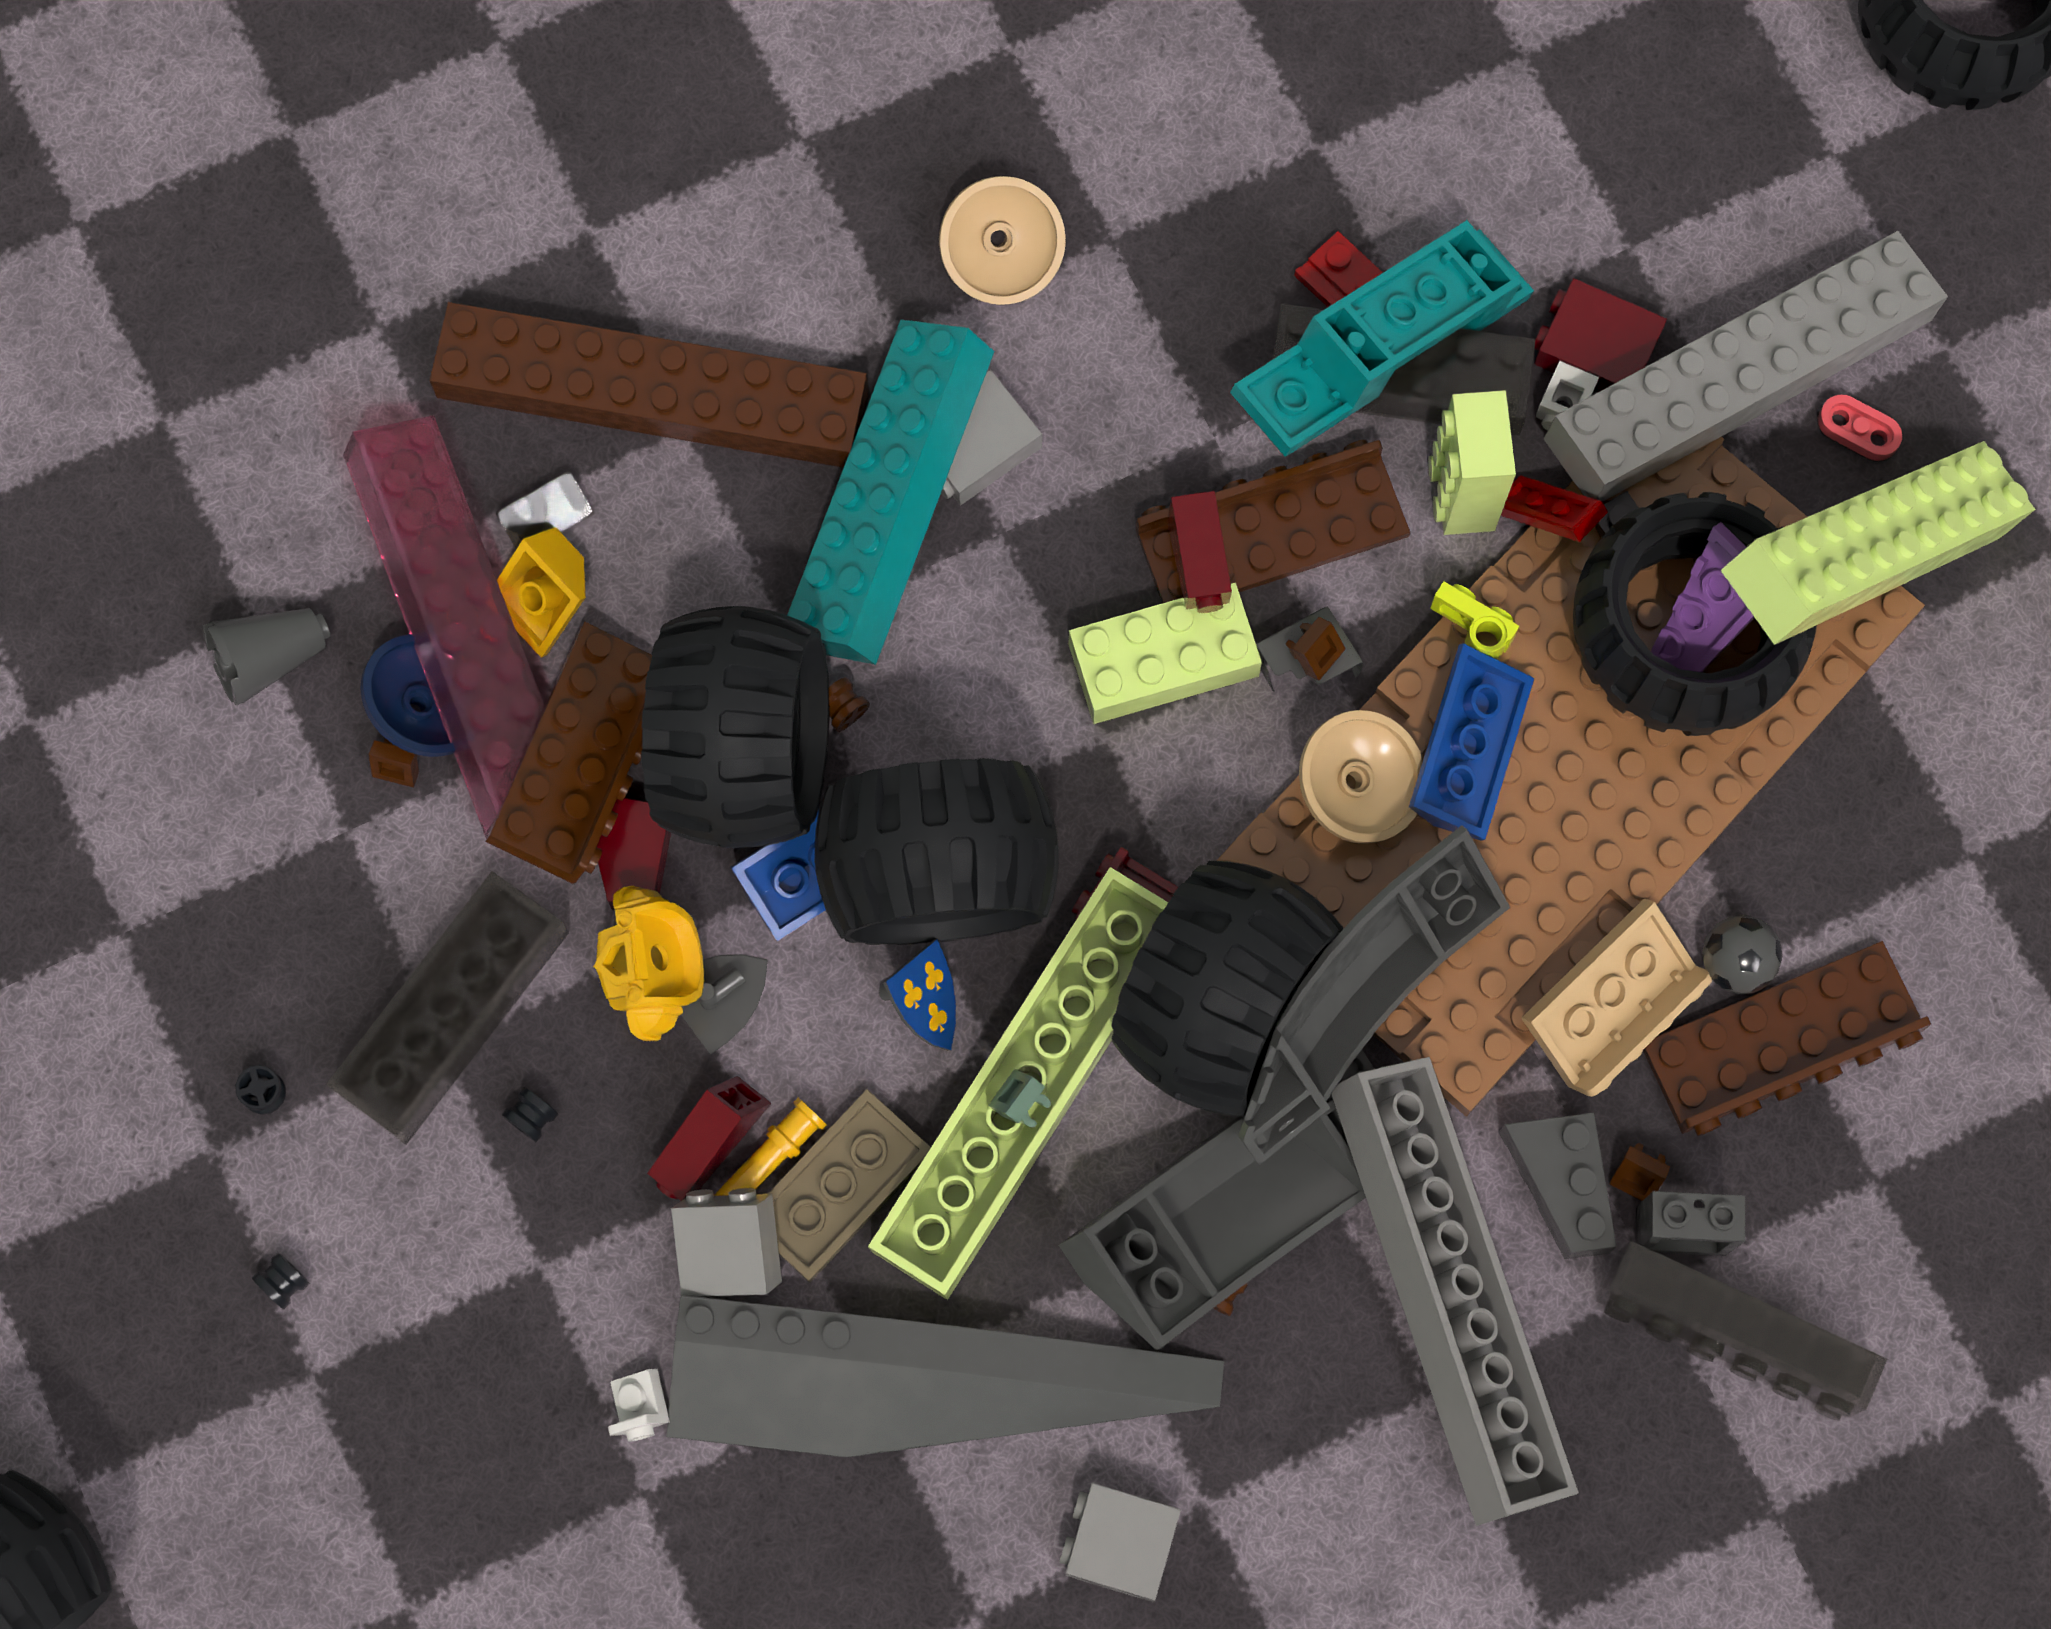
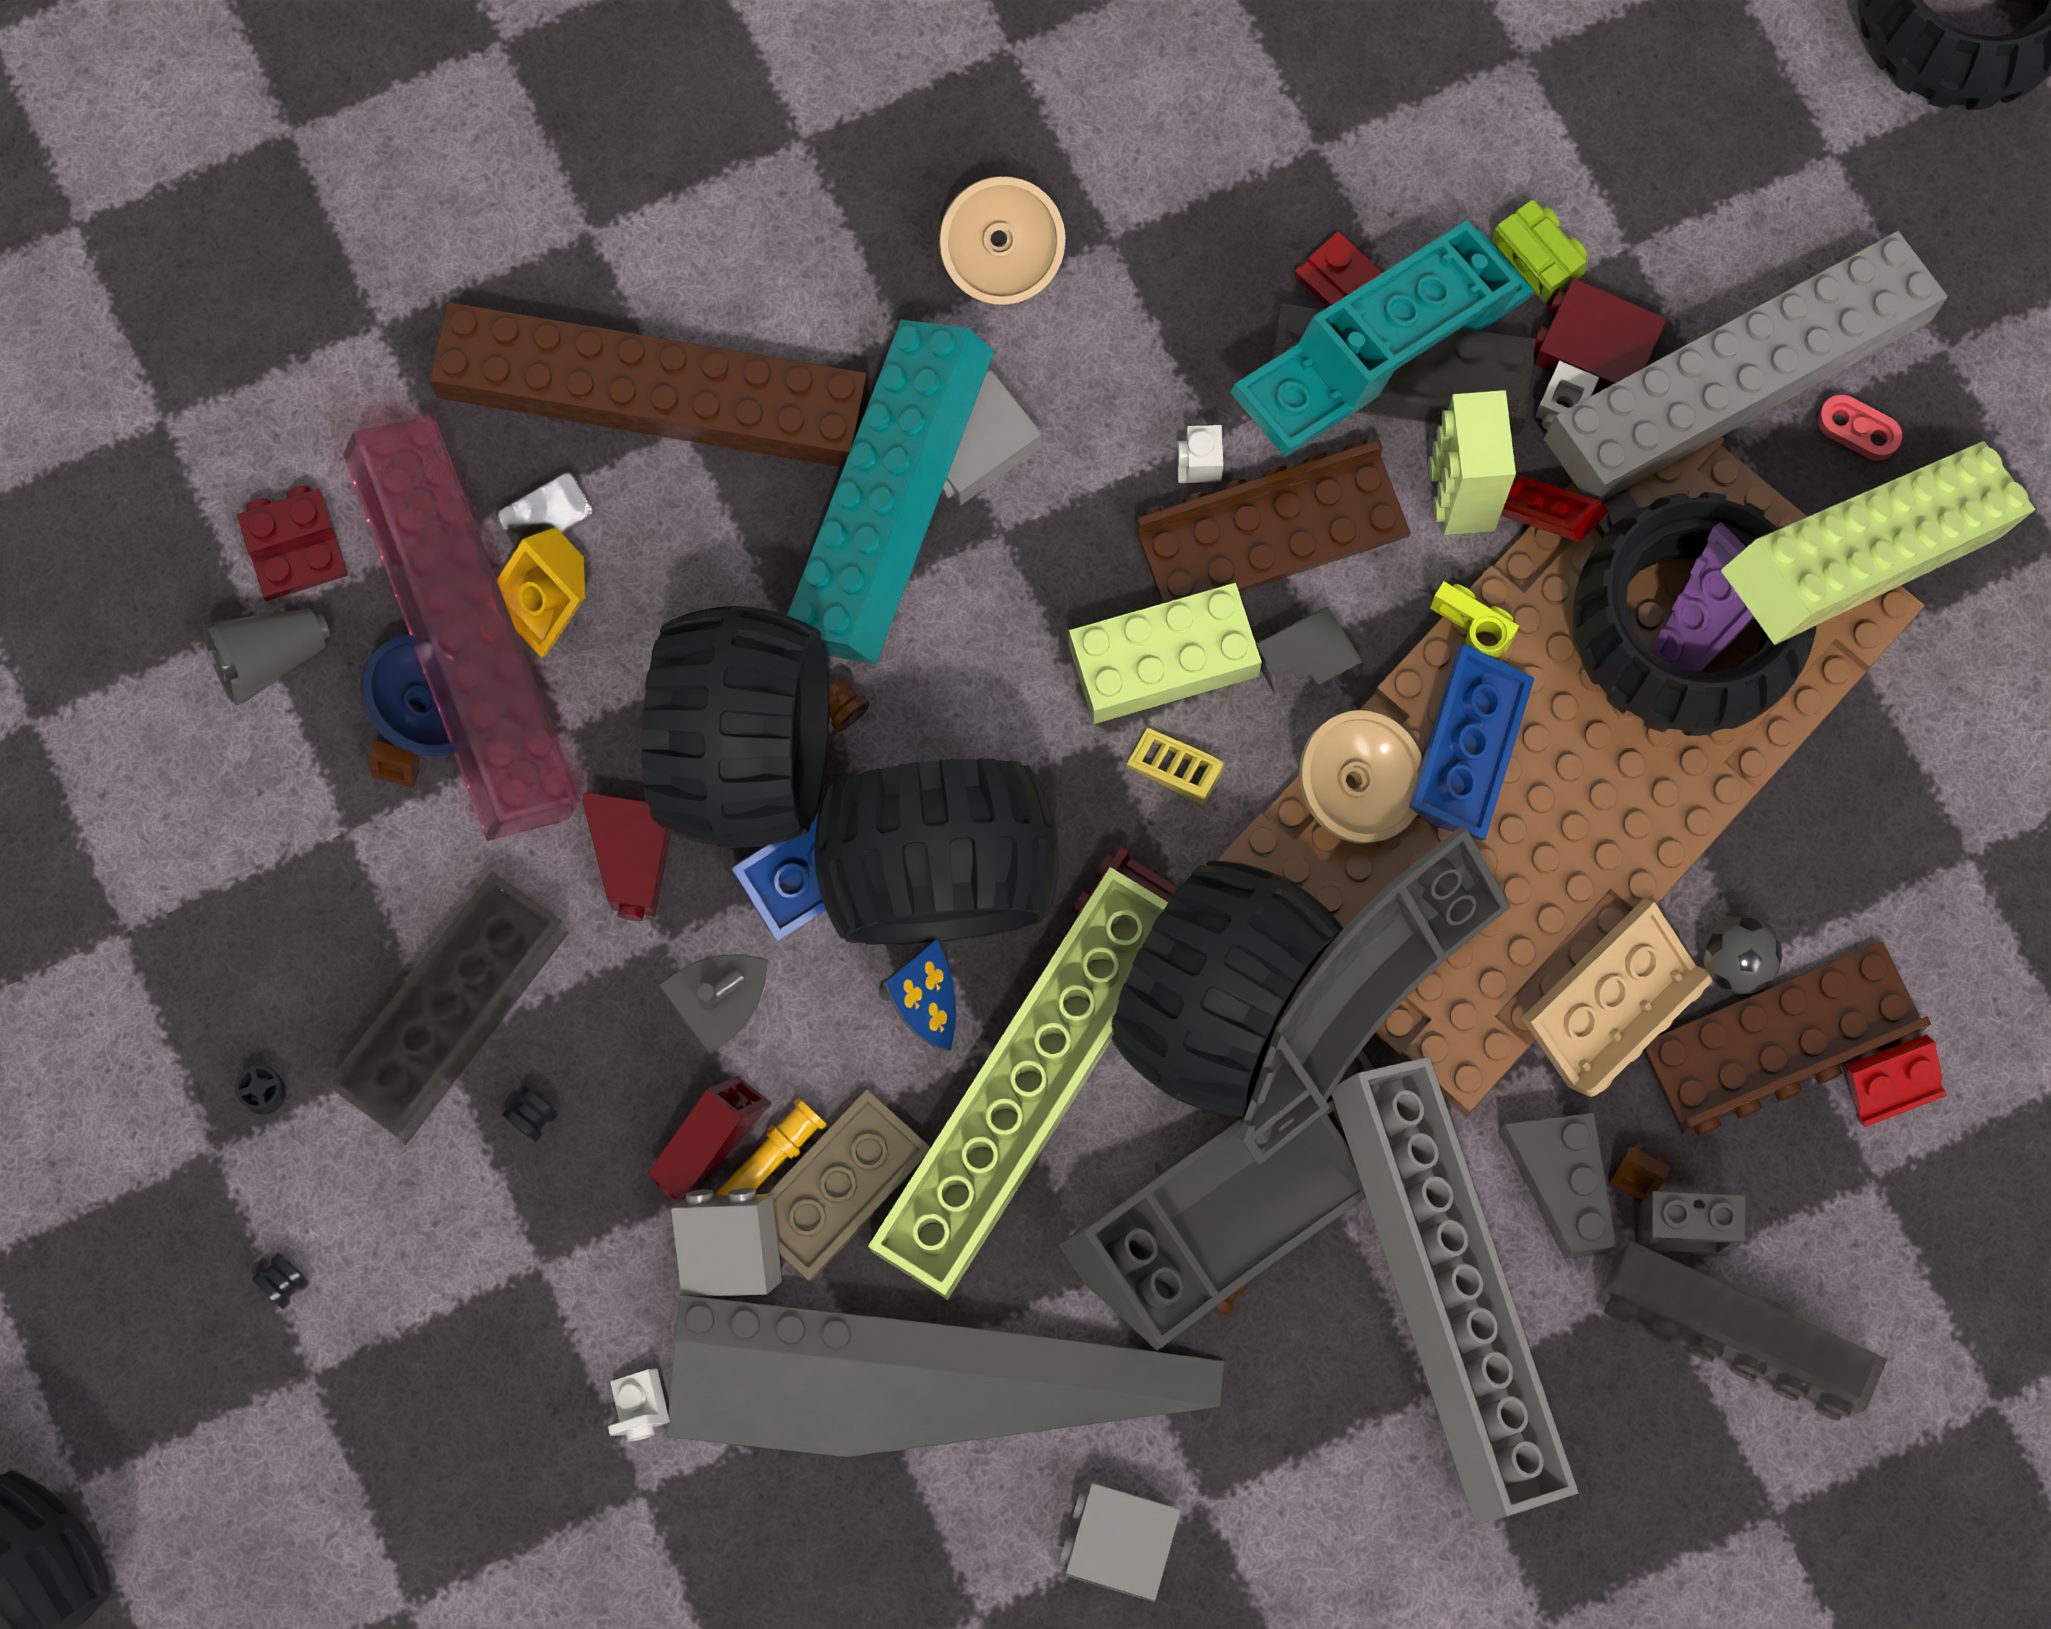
(292, 542): none -> dark red plate
(577, 758): reddish brown bracket -> none
(653, 961): yellow piece -> none
(1018, 1096): sand green tile -> none
(1196, 793): none -> light yellow slope
(1199, 551): dark red slope -> none
(1200, 455): none -> white brick
(1317, 647): reddish brown tile -> none
(1540, 250): none -> lime brick
(1895, 1080): none -> red plate

